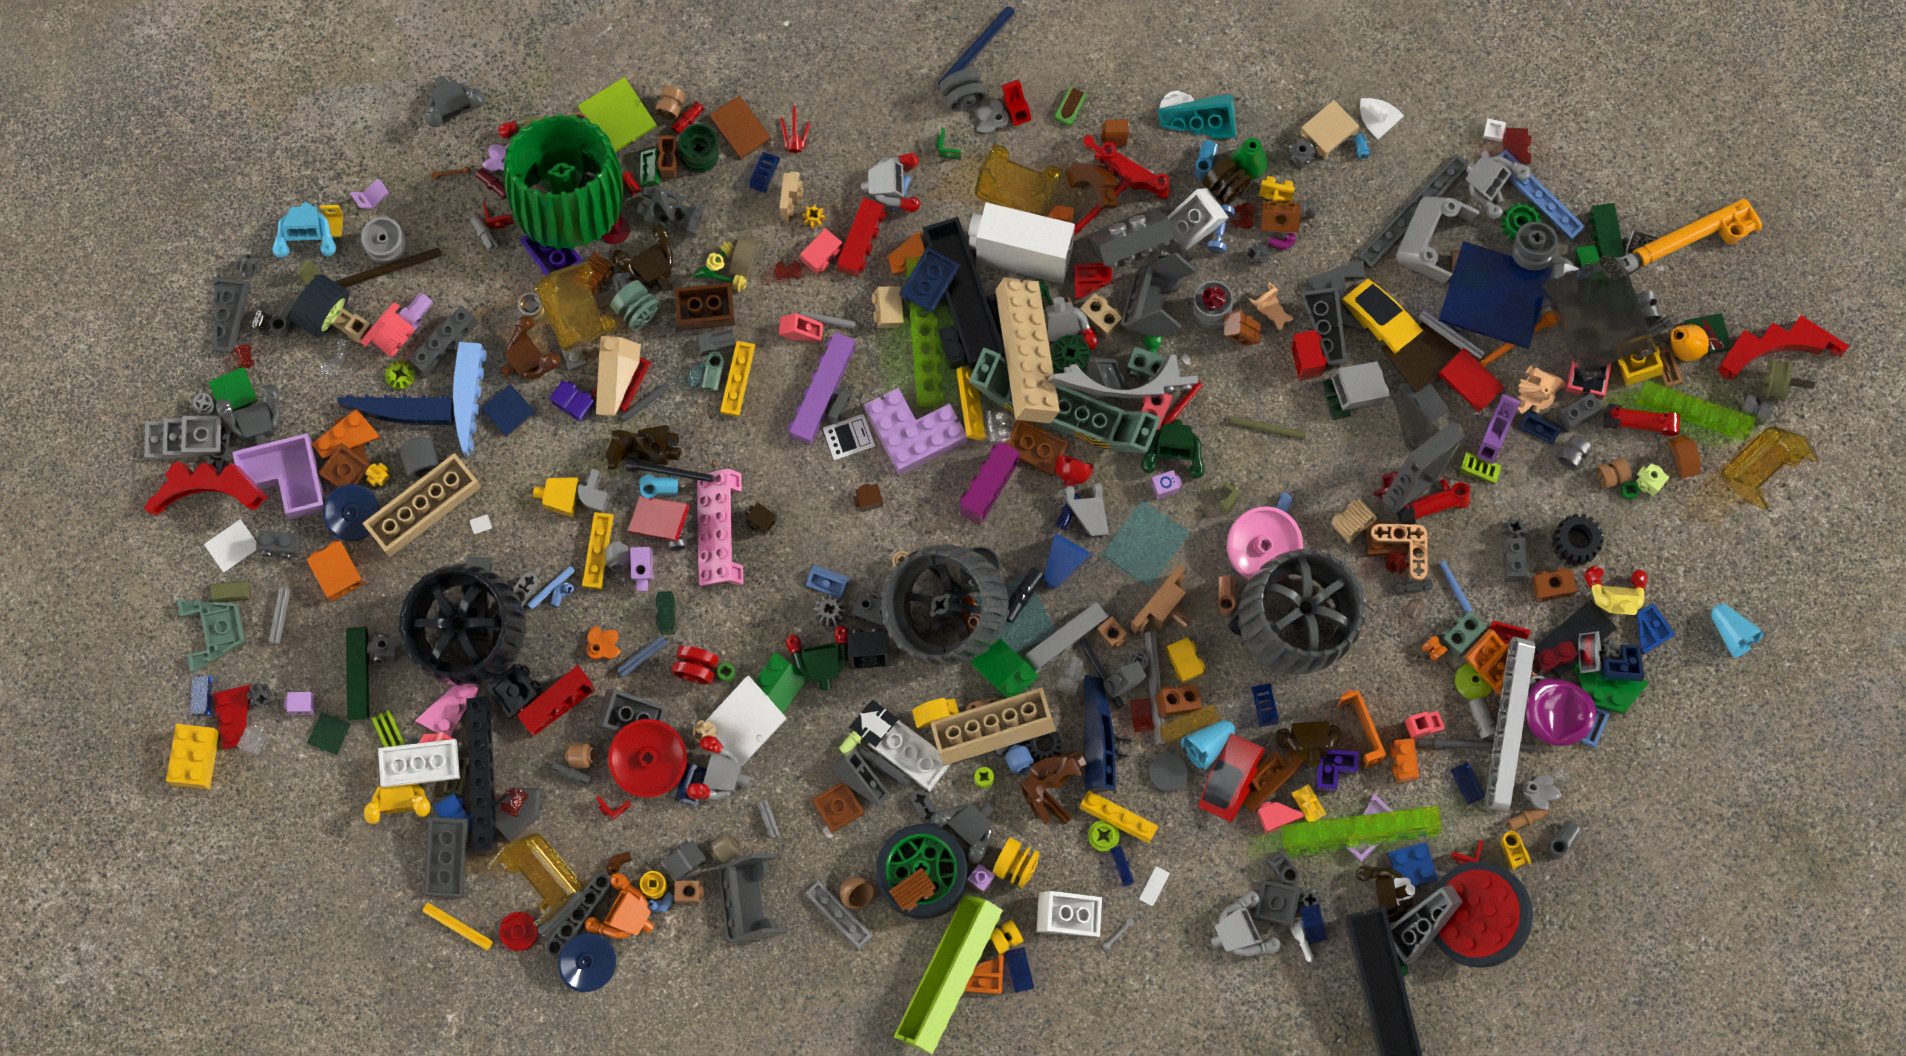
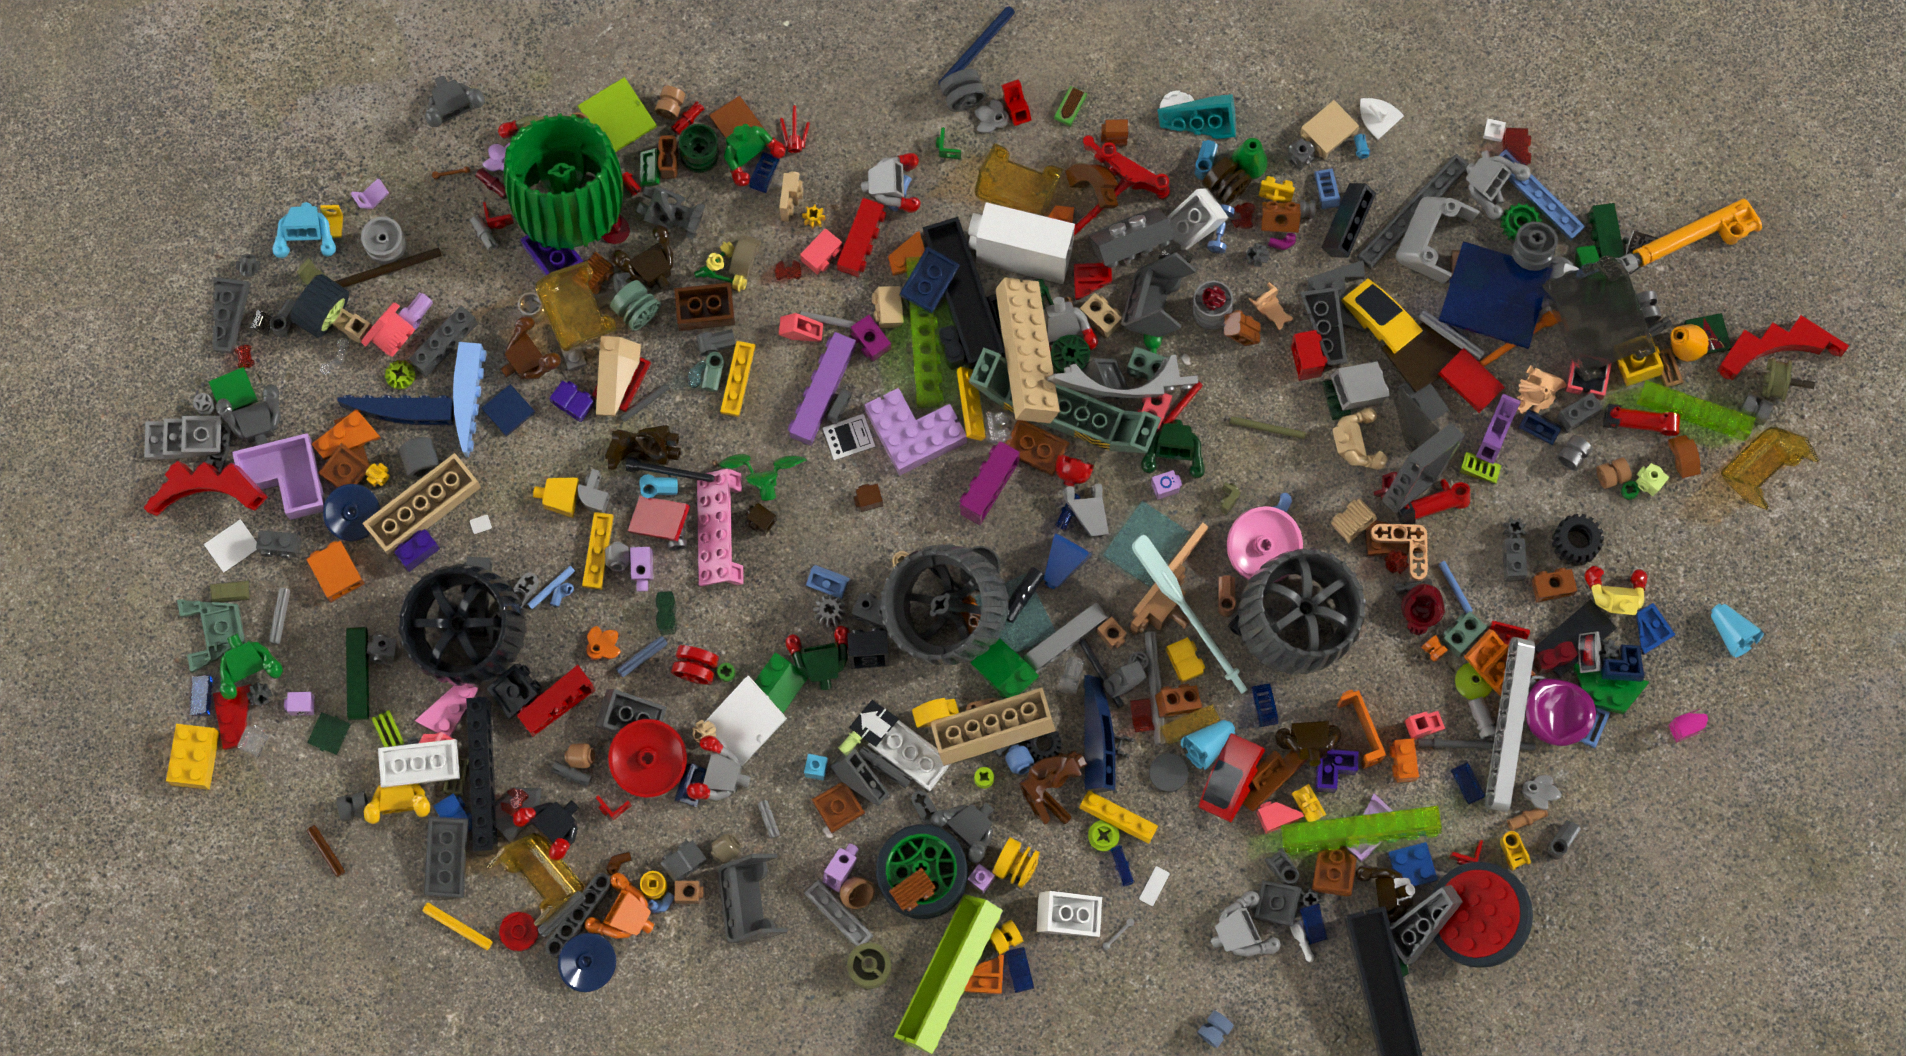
(242, 661): none -> green torso
(325, 851): none -> reddish brown axle
(352, 806): none -> dark grey wheel
(416, 549): none -> dark purple brick
(554, 823): none -> black torso
(744, 145): none -> green torso
(764, 480): none -> green plant
(816, 767): none -> medium azure brick
(840, 867): none -> lavender torso
(868, 327): none -> magenta brick
(869, 965): none -> olive wheel
(1170, 587): none -> light aqua piece
(1179, 559): none -> light nougat tile
(1215, 1029): none -> sand blue wheel
(1327, 200): none -> medium blue slope
(1334, 872): none -> dark orange tile
(1348, 220): none -> black brick
(1350, 440): none -> tan torso
(1422, 608): none -> dark red helmet
(1688, 725): none -> dark pink piece

